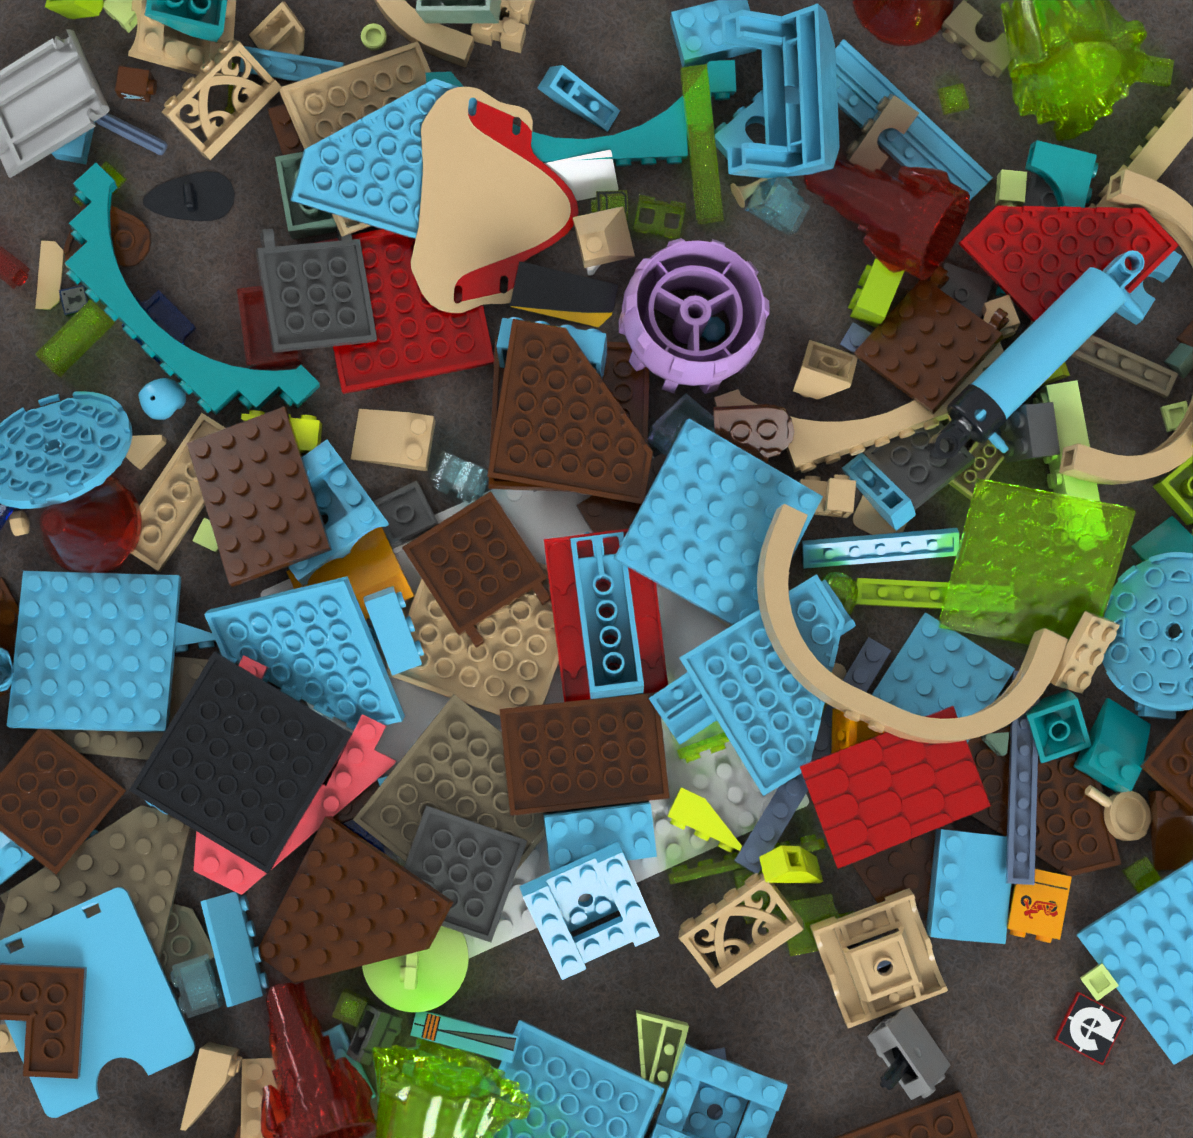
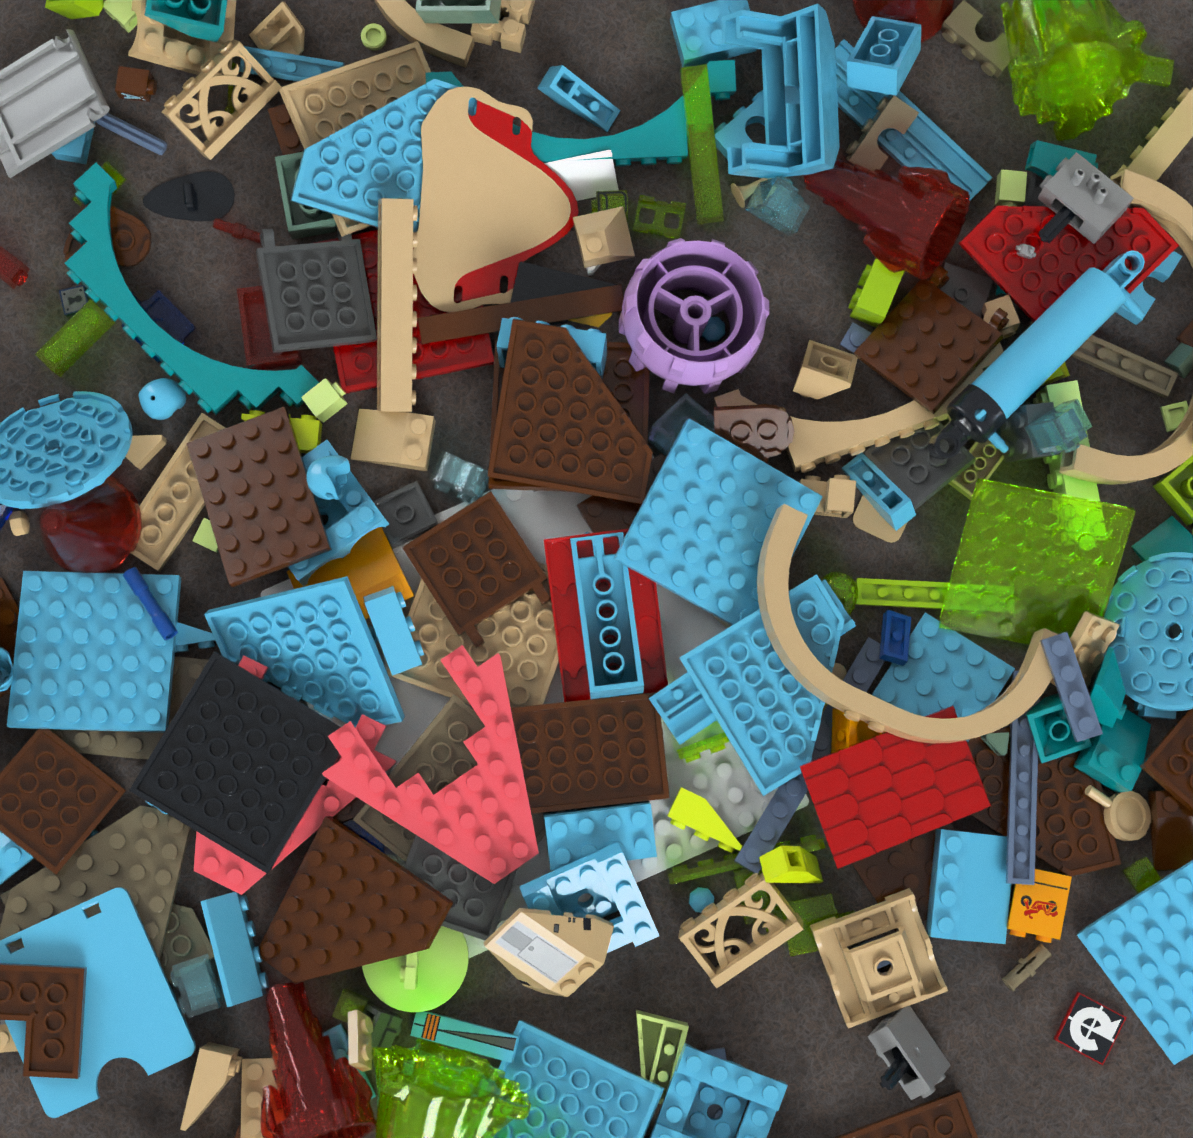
(49, 275): tan piece -> none
(159, 617): none -> blue piece
(237, 230): none -> clear red bar
(322, 476): none -> medium azure helmet
(325, 399): none -> yellowish green brick
(360, 1040): none -> tan plate
(395, 304): none -> tan brick
(483, 813): none -> coral wing
(547, 309): none -> reddish brown tile
(551, 950): none -> tan wedge
(700, 898): none -> medium azure tile
(880, 548): plate -> none
(884, 55): none -> medium azure brick
(895, 637): none -> blue plate
(953, 99): clear neon green plate -> none
(1025, 251): none -> light grey piece
(1026, 967): none -> dark tan pin
(1059, 429): none -> clear light blue brick
(1071, 687): none -> sand blue plate
(1082, 199): none -> light grey piece
(1099, 981): yellowish green plate -> none
(1108, 691): none -> teal slope

